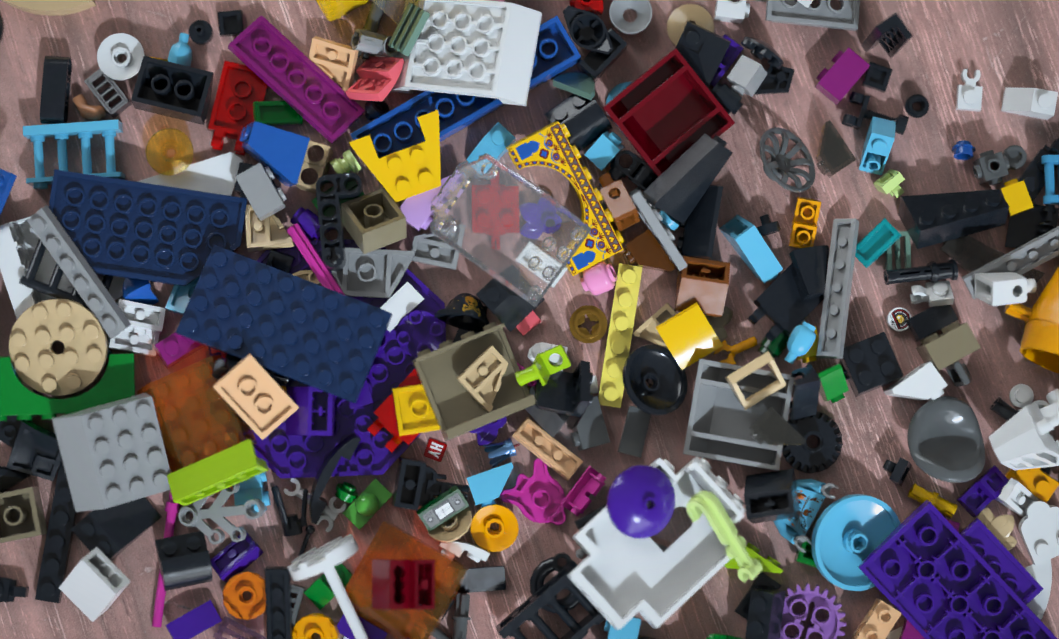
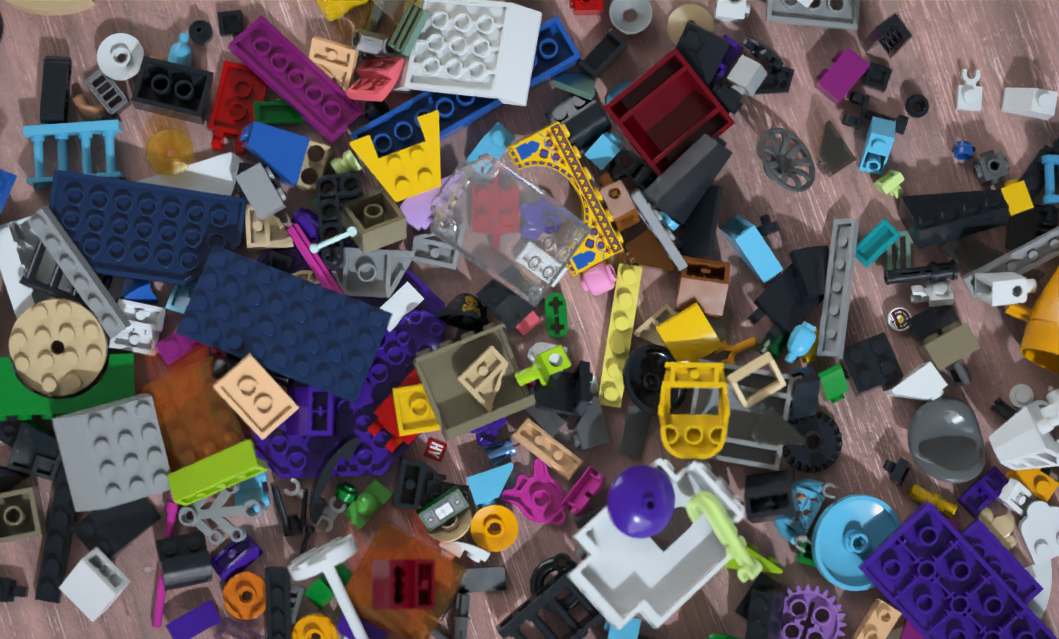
(351, 231): none -> light aqua hinge
(562, 314): none -> green beam
(578, 318): pearl gold gear -> none
(587, 30): black hat -> none
(693, 435): none -> yellow slope
(804, 222): light orange slope -> none
(1016, 156): dark grey tile -> none

